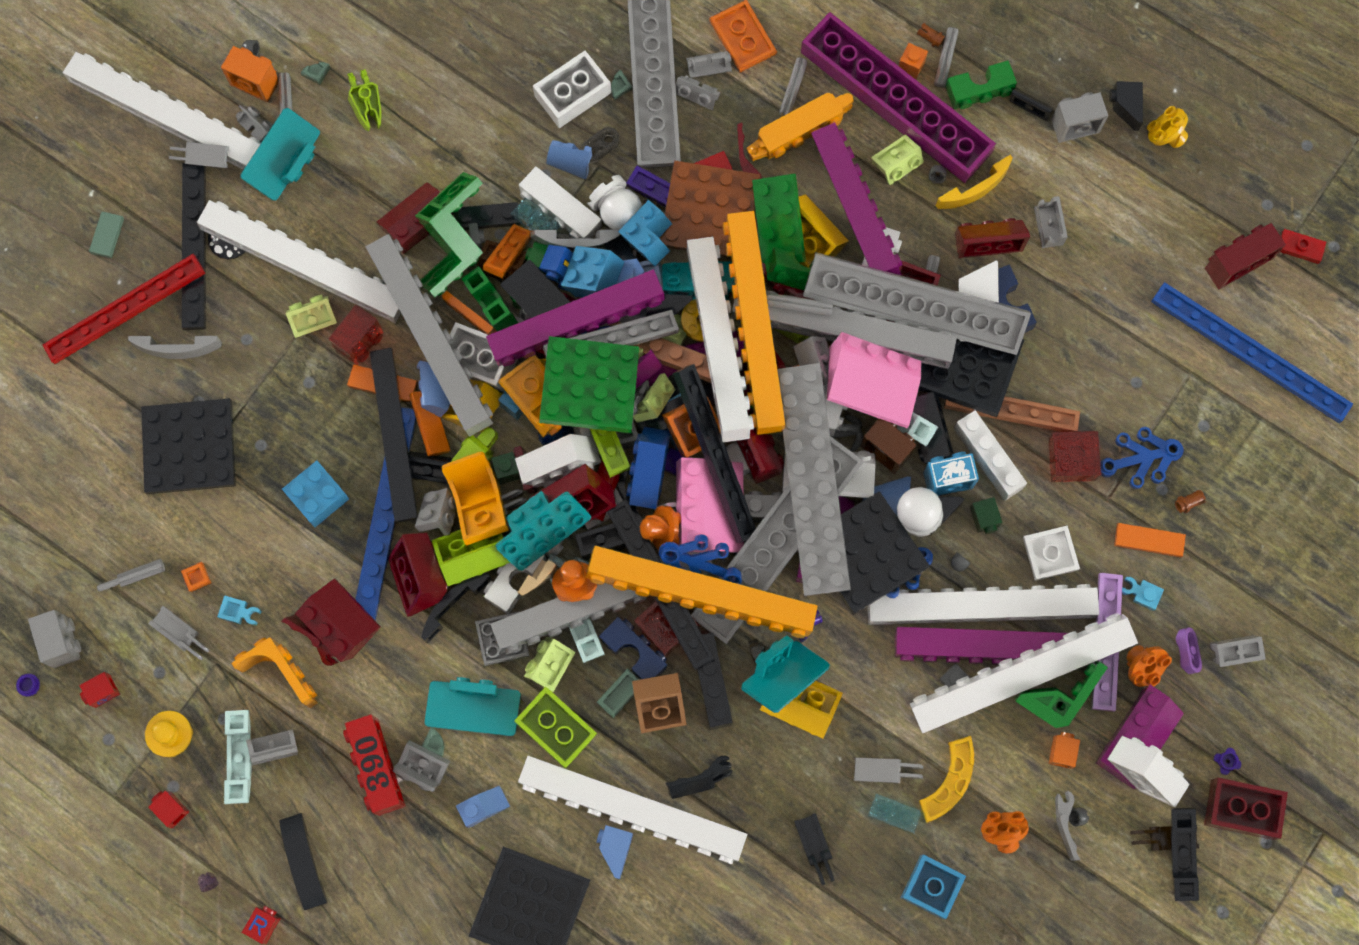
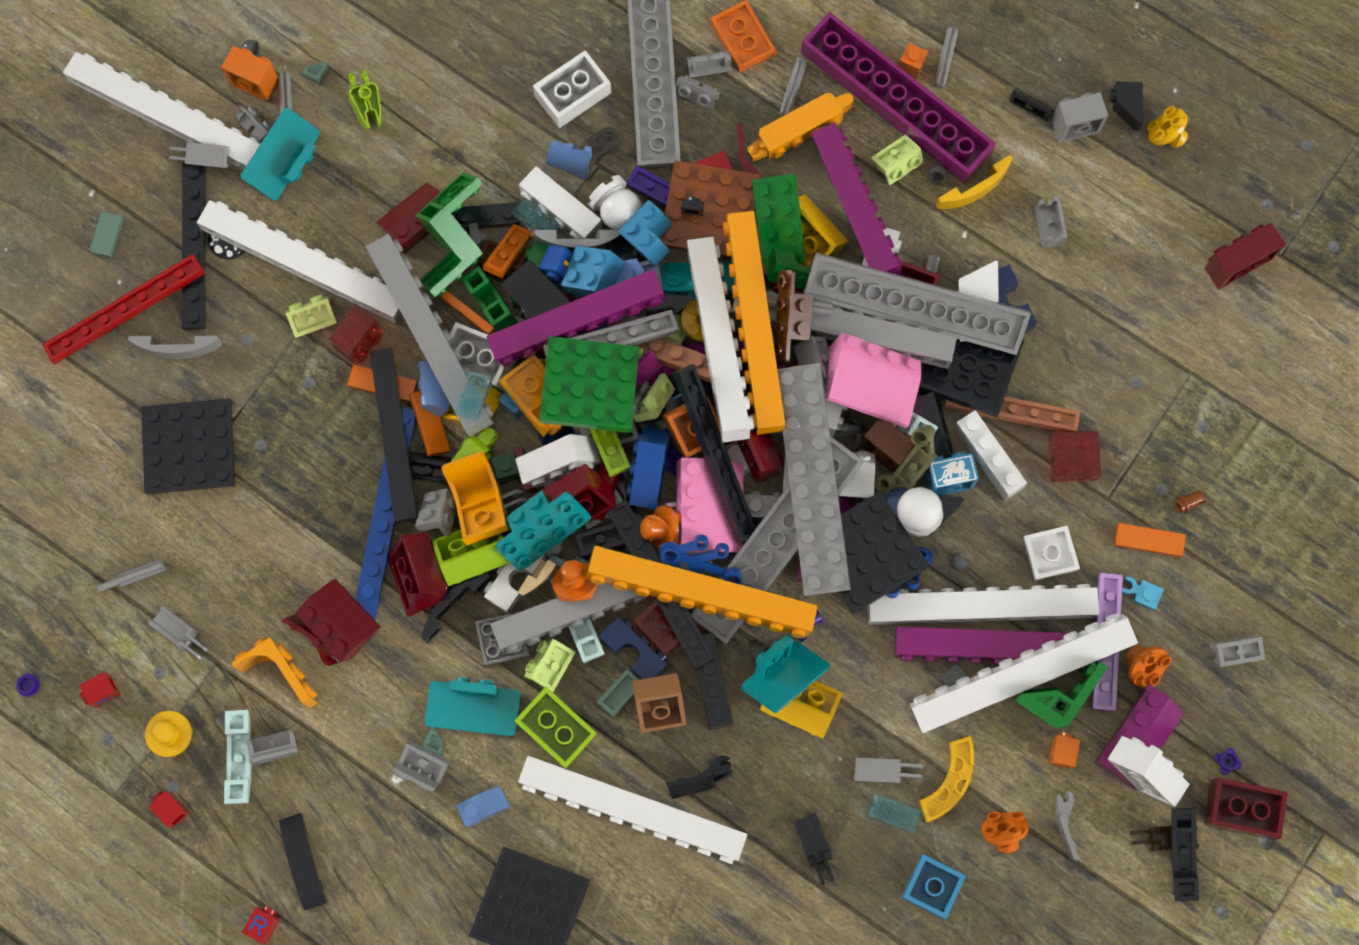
(54, 638): light grey brick -> none
(196, 577): orange tile -> none
(207, 882): hinge -> none
(235, 610): medium azure plate -> none
(315, 493): dark azure brick -> none
(374, 765): red brick -> none
(474, 395): none -> clear light blue slope
(614, 847): medium blue slope -> none
(620, 85): sand green tile -> none
(692, 206): none -> black plate
(792, 317): none -> reddish brown bracket
(914, 465): none -> olive plate
(931, 36): dark orange pin -> none
(965, 92): green arch -> none
(986, 515): dark green brick -> none
(991, 238): dark red slope -> none
(1083, 818): dark grey hinge -> none
(1144, 457): blue plant -> none
(1189, 650): medium lavender plate -> none
(1252, 353): blue plate -> none
(1303, 246): red plate -> none

